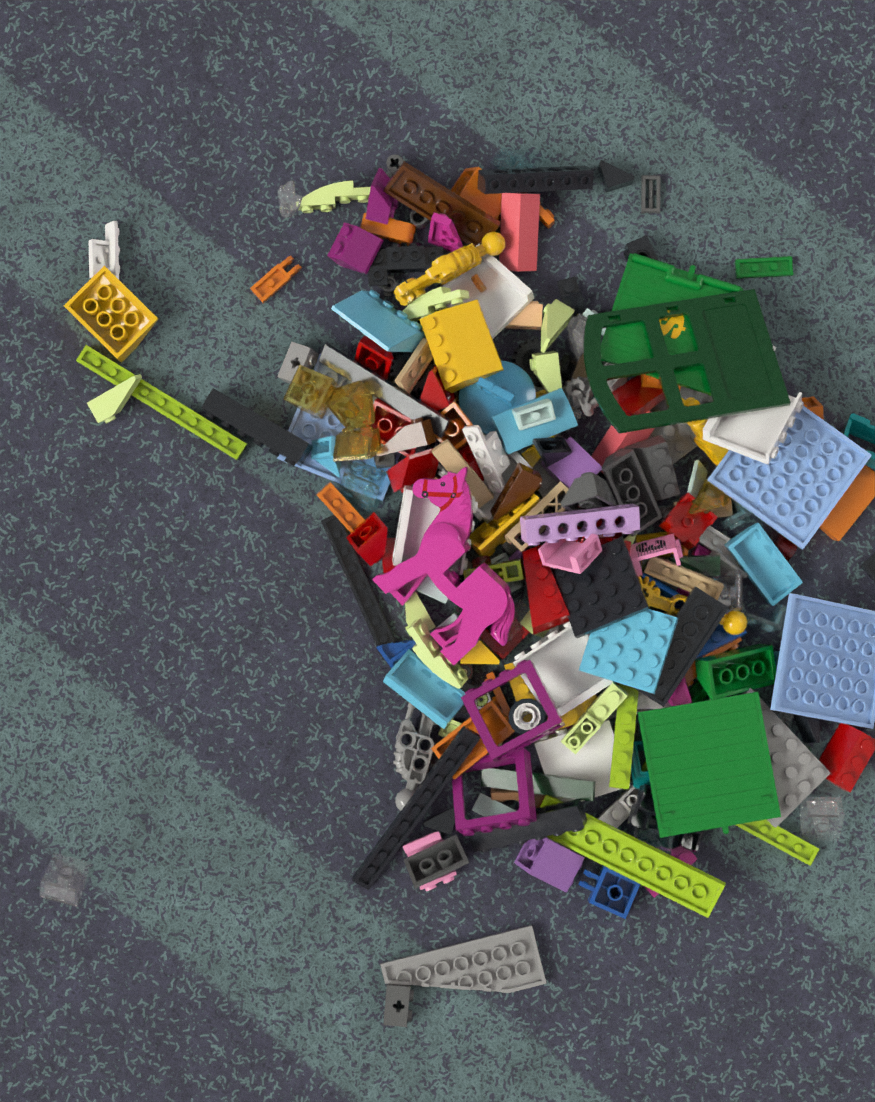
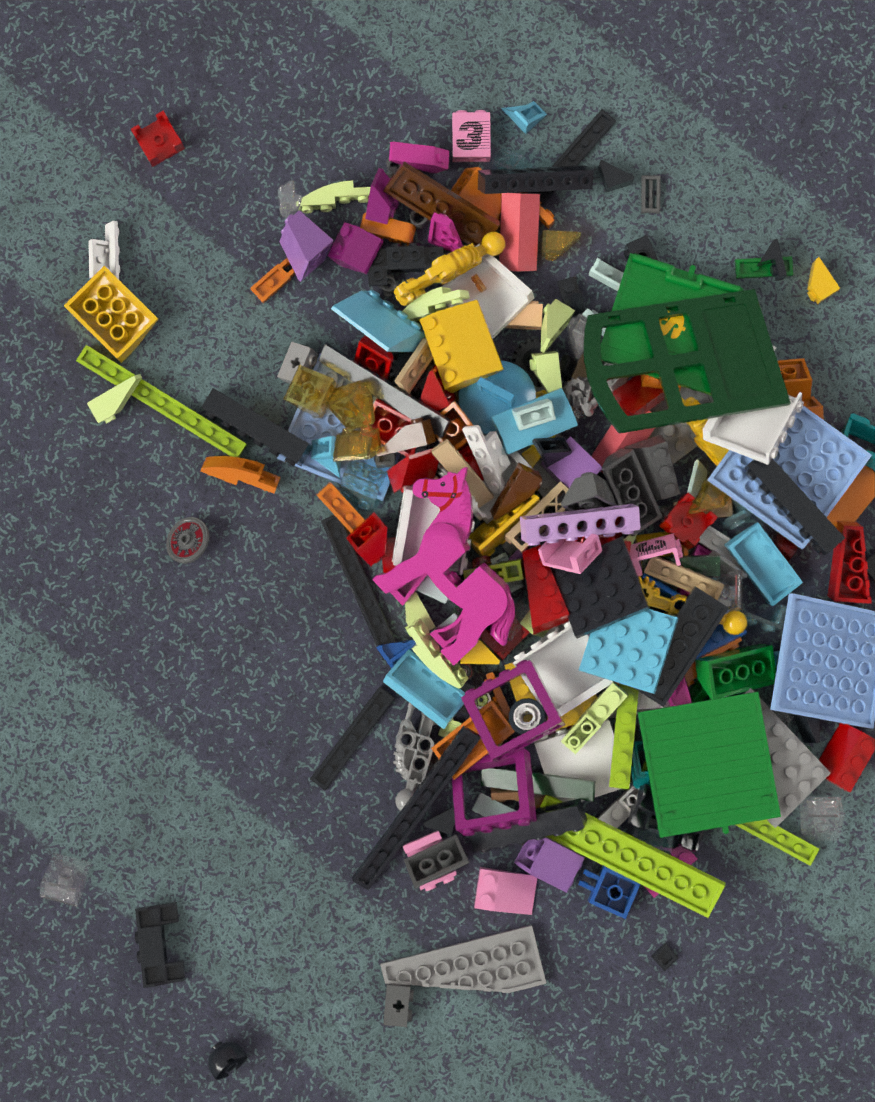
(152, 945): none -> black bracket
(158, 139): none -> red panel
(187, 540): none -> dark grey shield
(225, 1058): none -> black cylinder
(235, 468): none -> orange slope
(304, 244): none -> medium lavender slope
(352, 738): none -> black tile
(420, 156): none -> dark pink slope
(471, 136): none -> bright pink panel
(505, 891): none -> bright pink slope
(525, 116): none -> medium azure slope
(557, 243): none -> clear yellow slope
(582, 146): none -> black tile
(606, 274): none -> light aqua hinge
(664, 957): none -> black tile
(774, 257): none -> black slope
(795, 505): none -> black brick
(796, 377): none -> orange slope
(821, 283): none -> yellow slope
(849, 566): none -> red wedge

